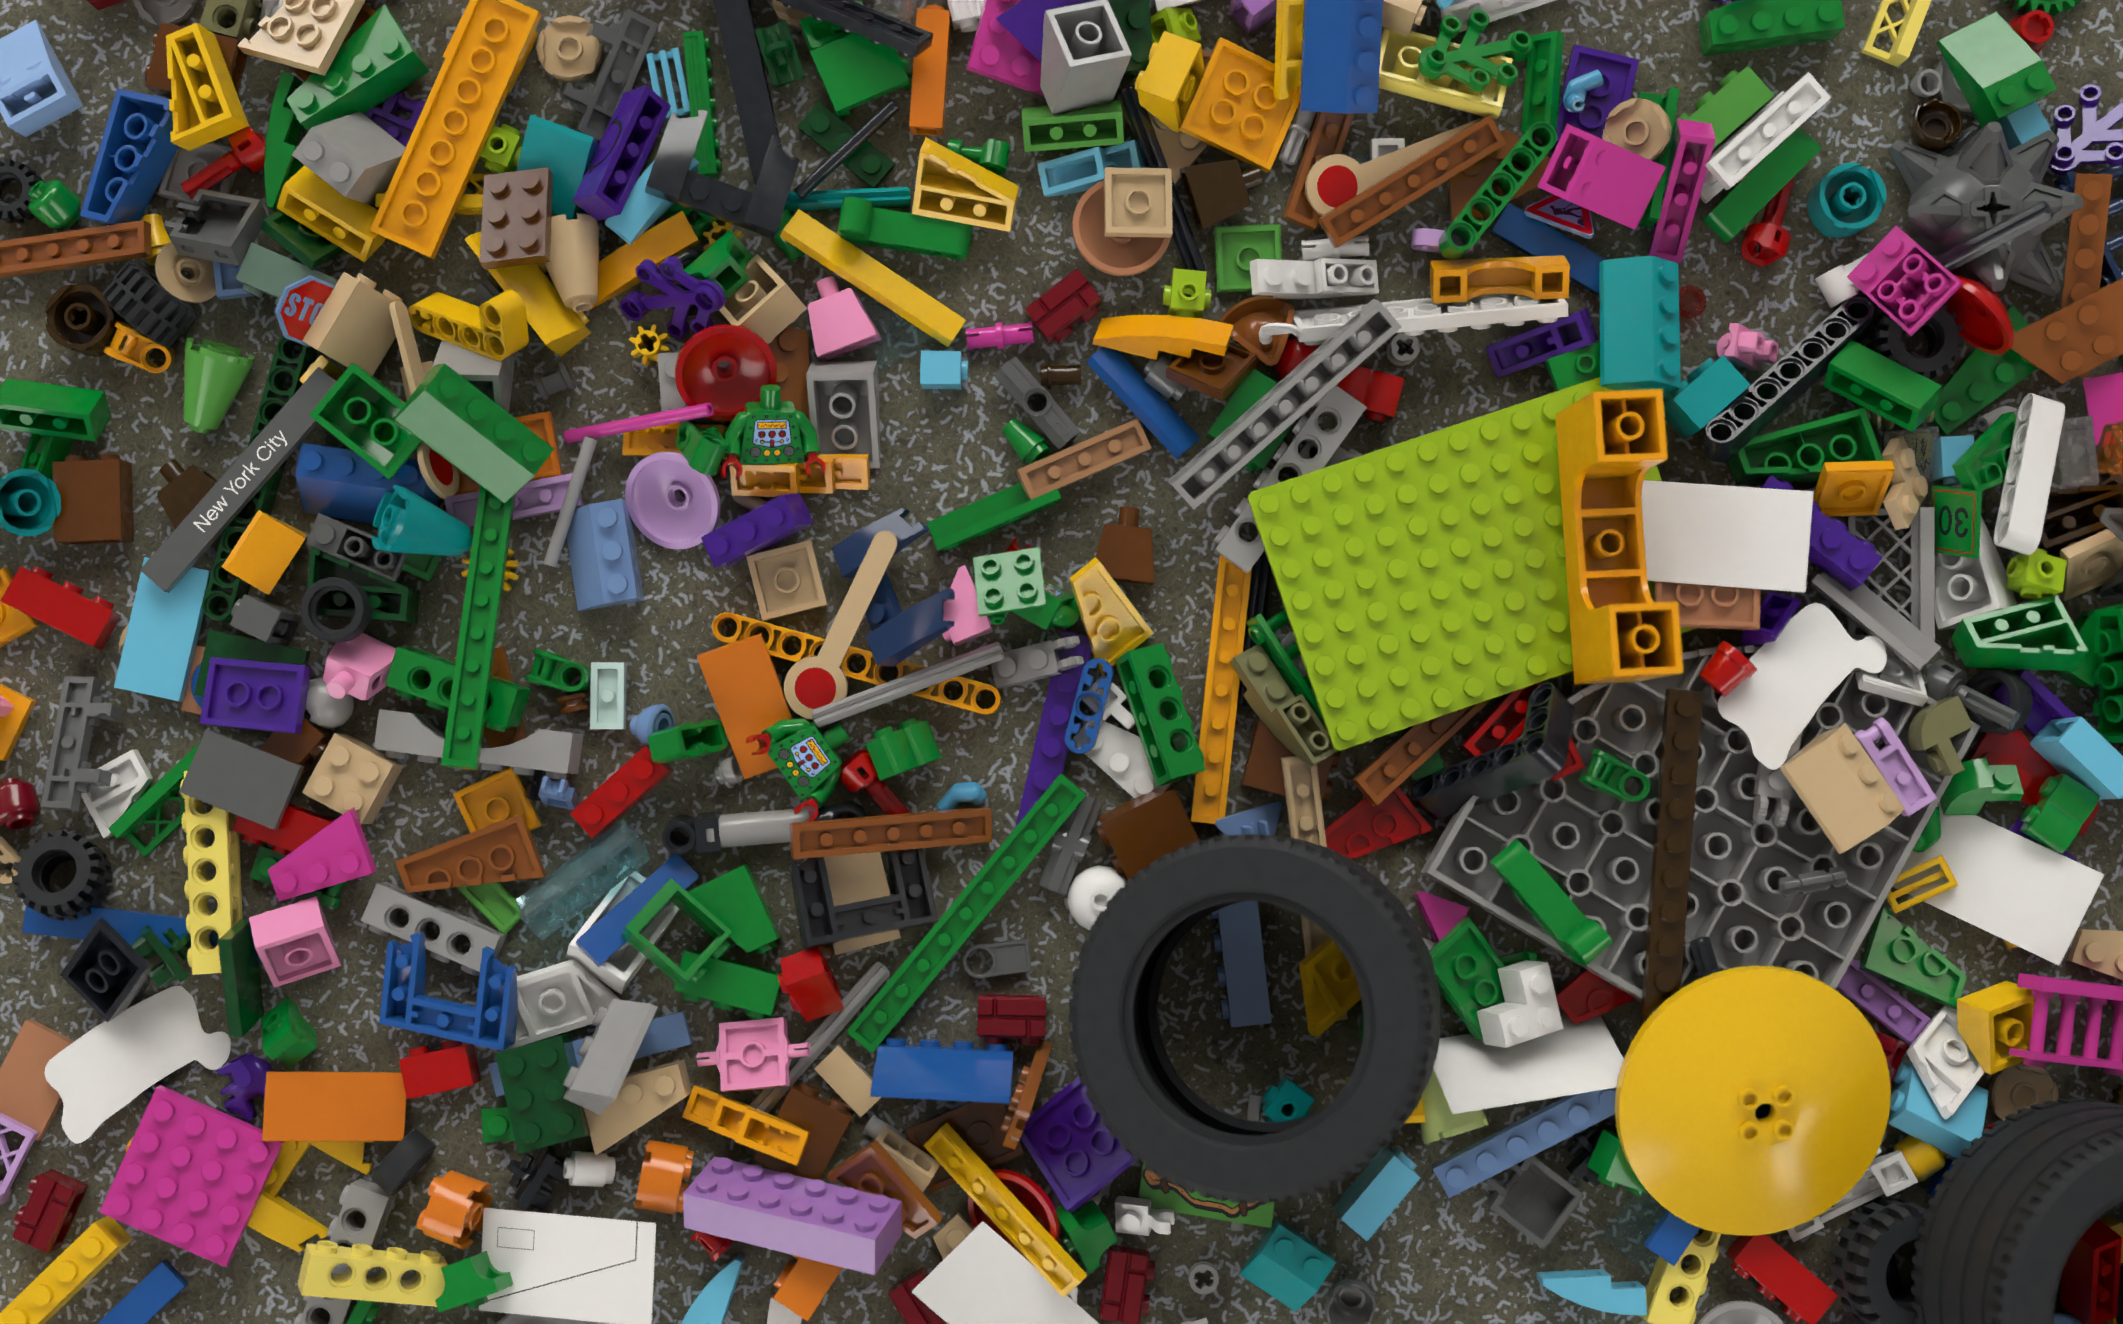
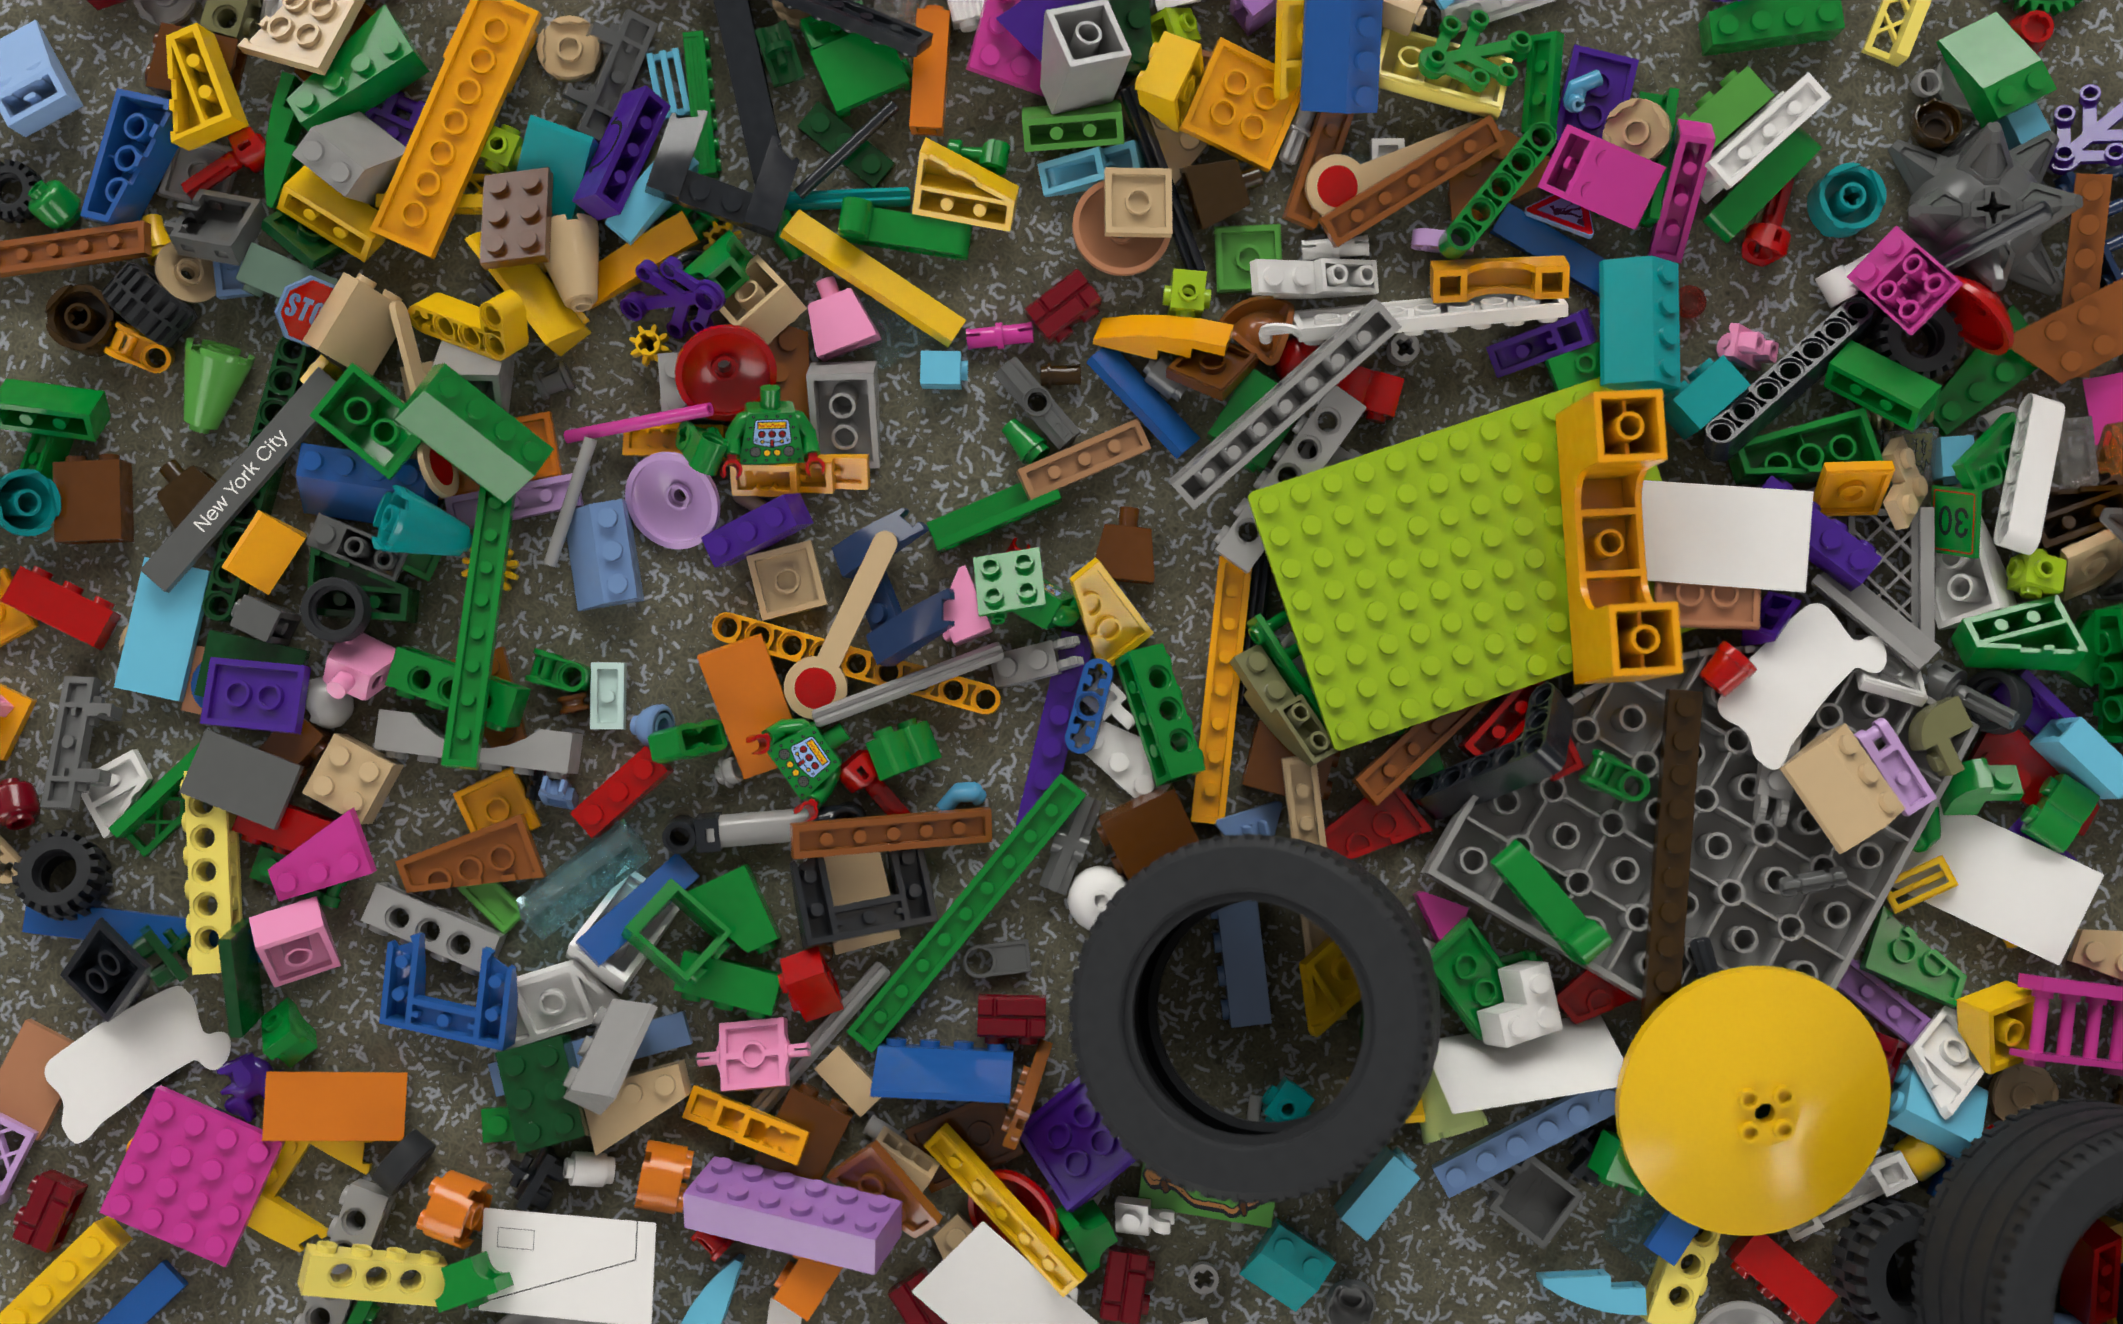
(439, 1069): red brick -> none

